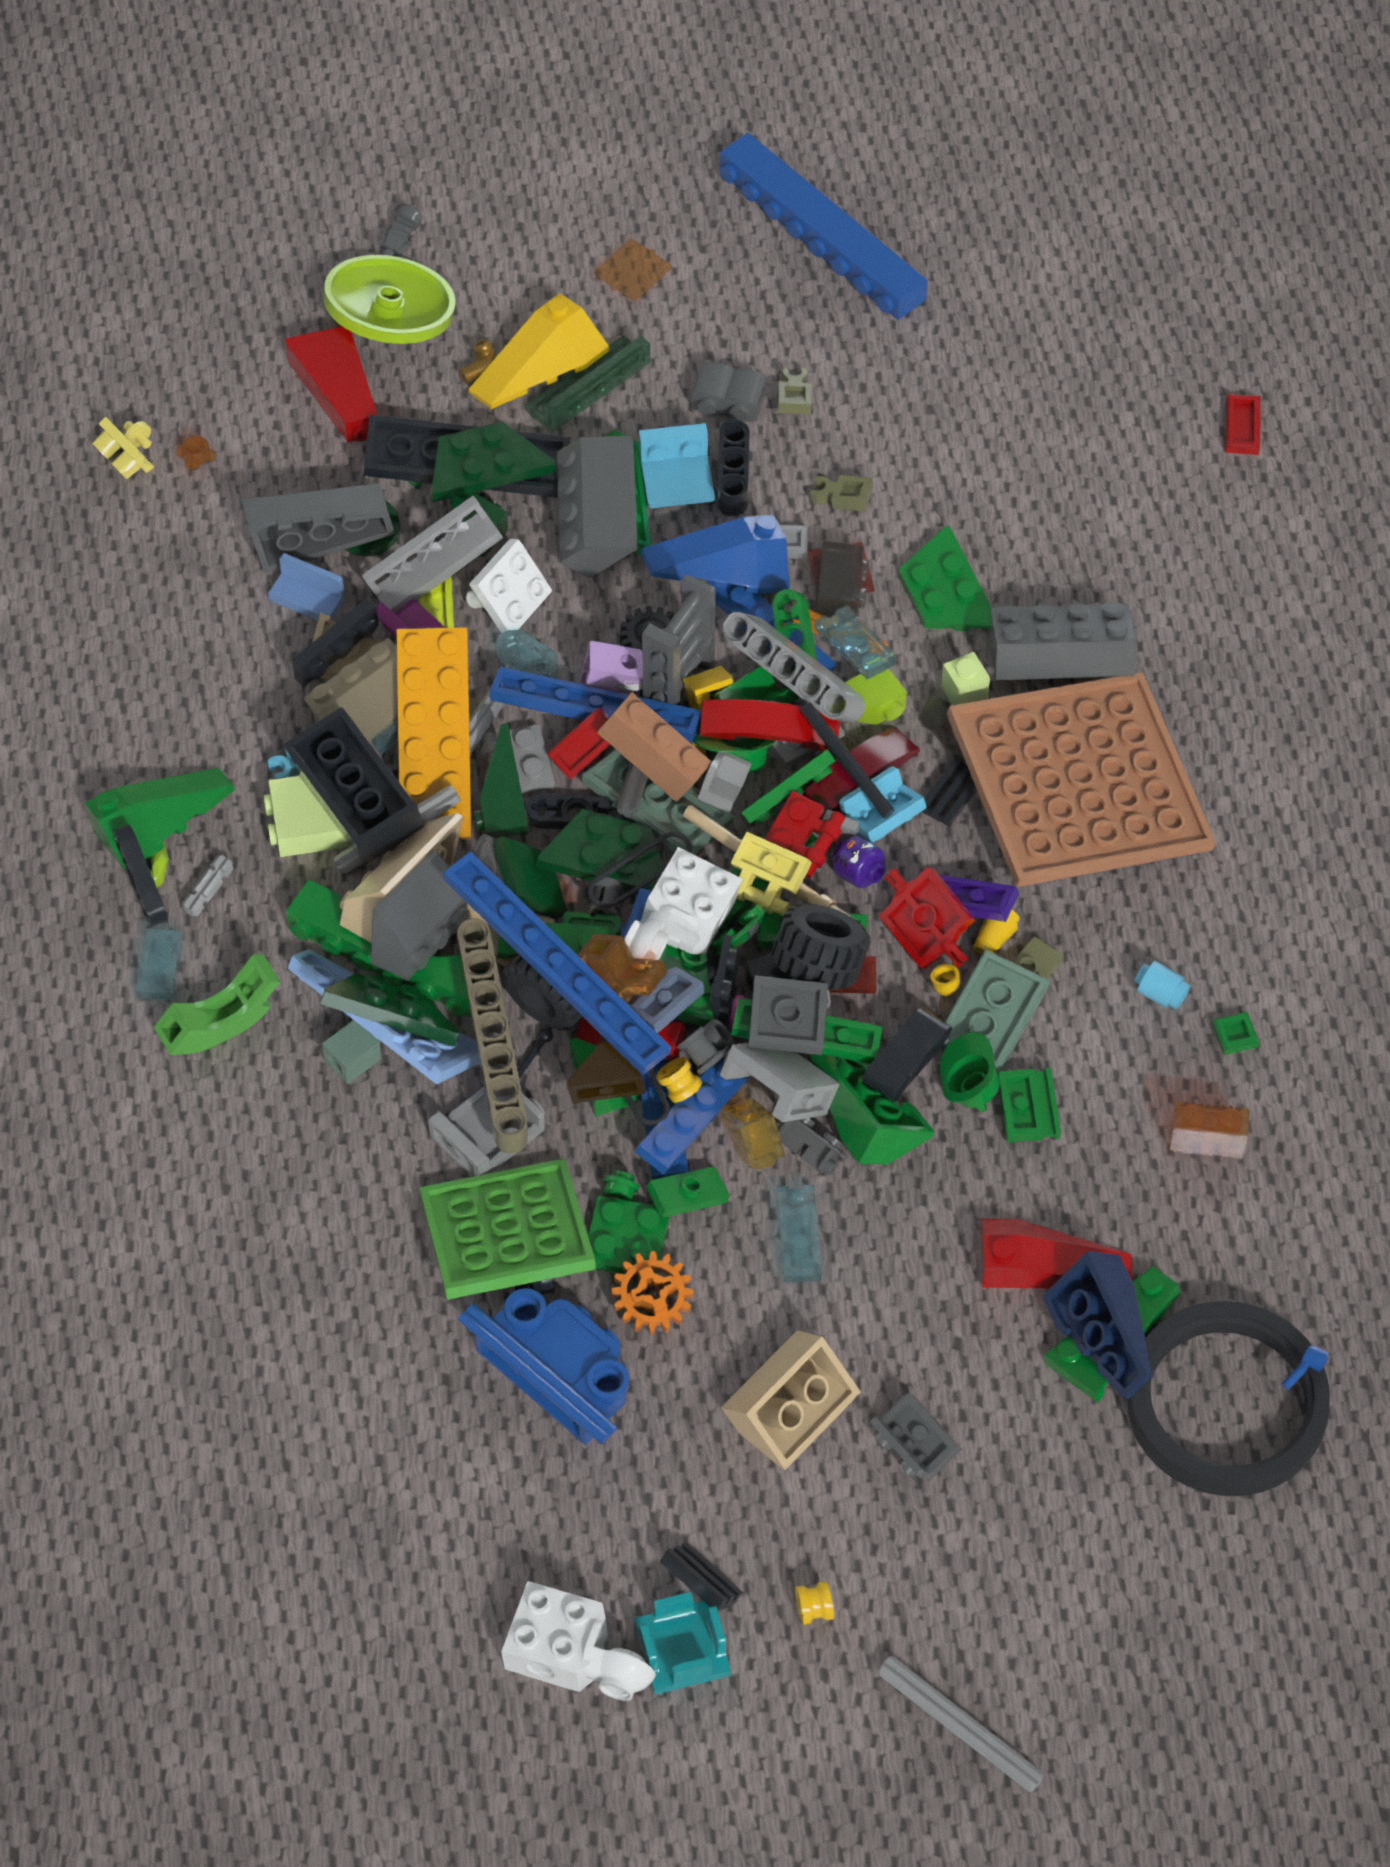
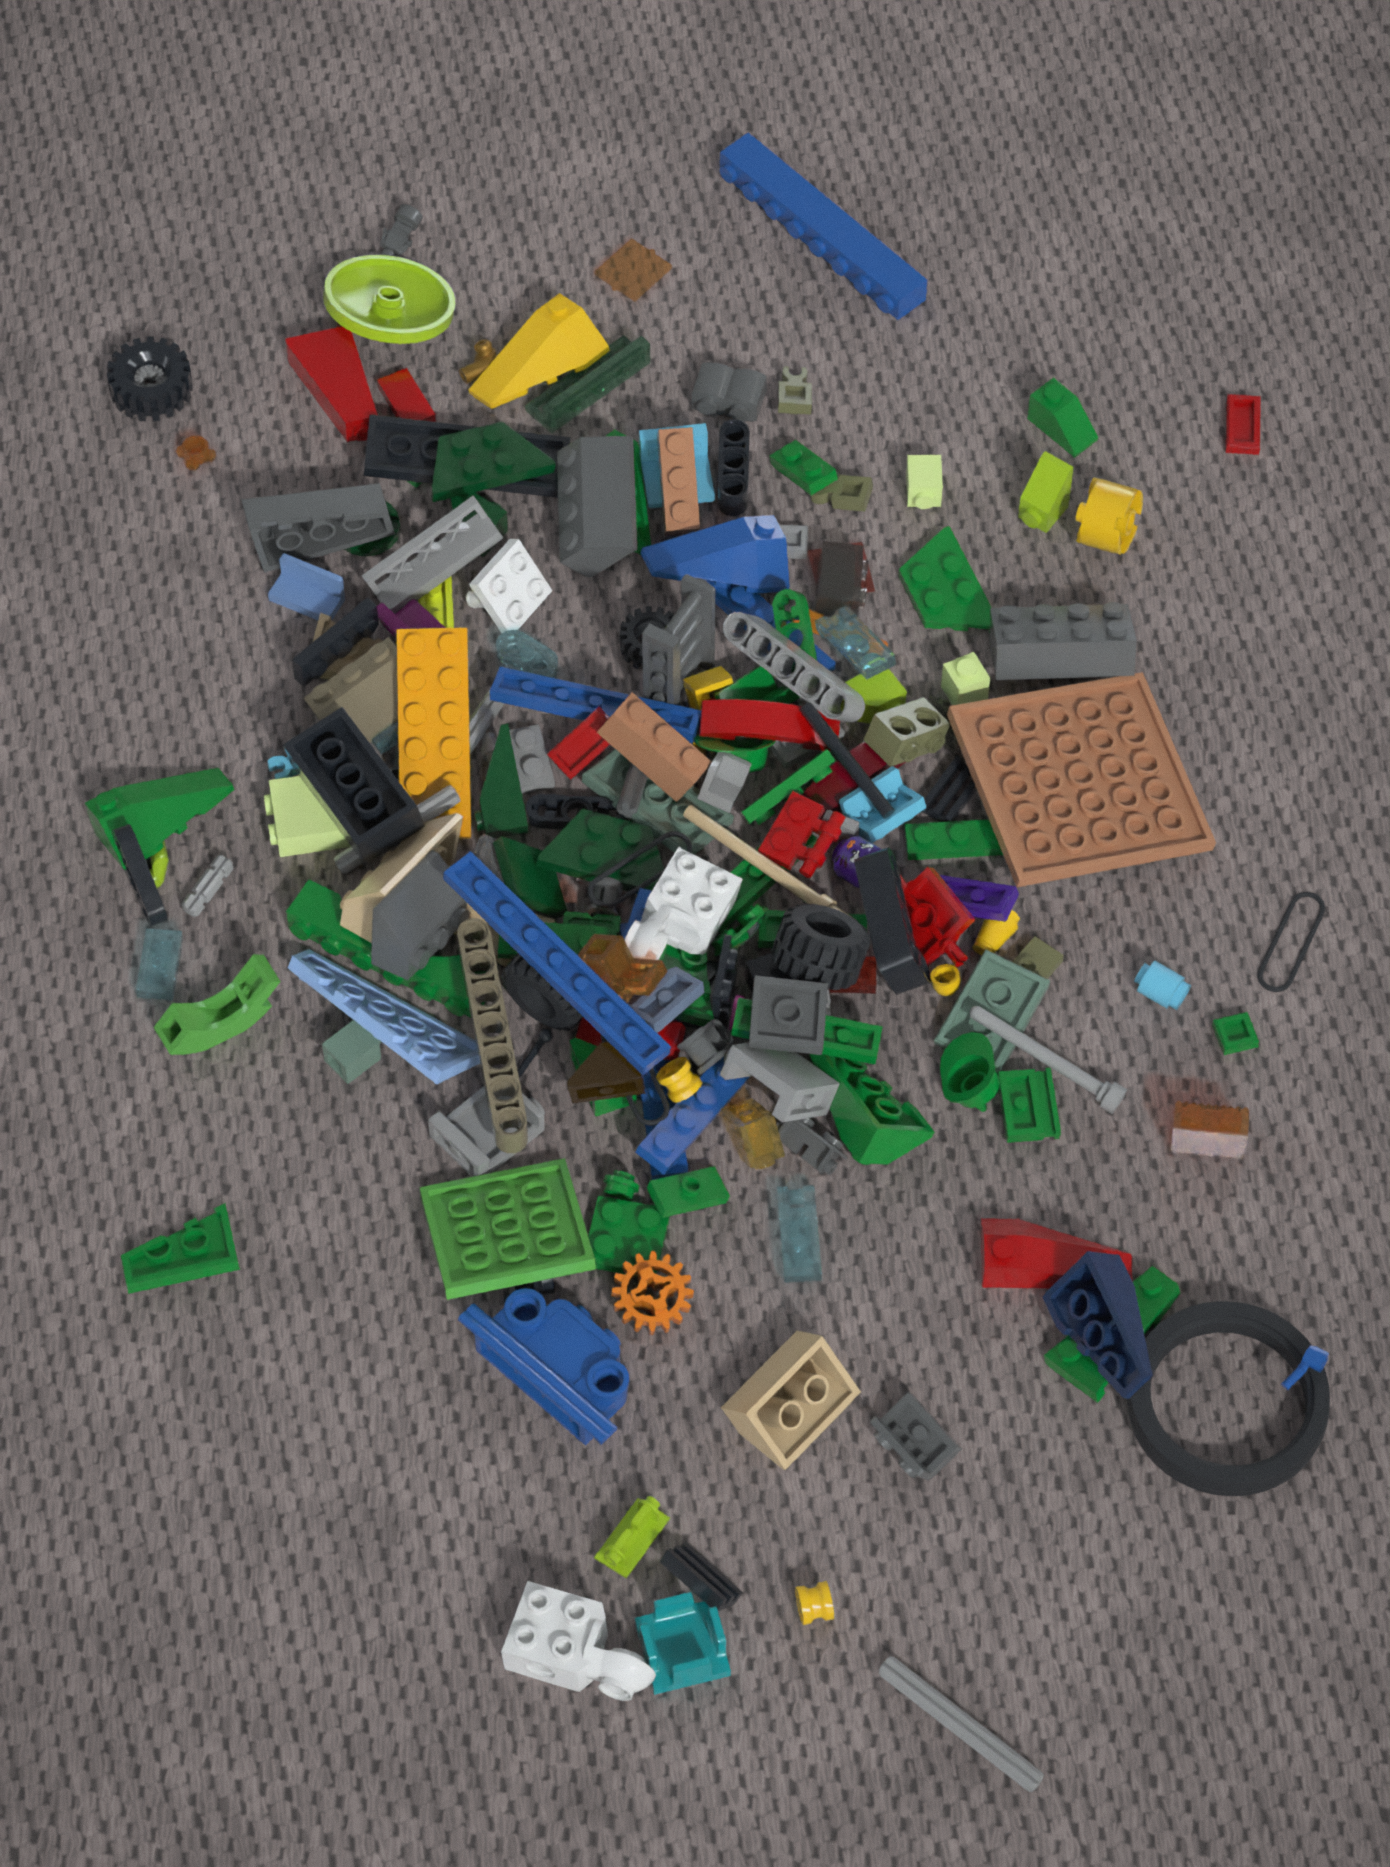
(112, 439): light yellow hips -> none
(149, 362): none -> black bush
(190, 1254): none -> green wing
(391, 1005): dark green wing -> none
(405, 396): none -> red tile
(613, 668): lavender torso -> none
(632, 1536): none -> lime hinge
(678, 481): none -> nougat brick
(772, 864): light yellow plate -> none
(803, 467): none -> green plate
(890, 922): none -> black beam
(907, 732): none -> olive brick
(907, 1054): black beam -> none
(924, 481): none -> yellowish green brick
(951, 840): none -> green plate
(1046, 493): none -> lime slope
(1061, 417): none -> green slope
(1107, 1094): none -> light grey piece
(1109, 516): none -> yellow brick
(1277, 936): none -> black piece

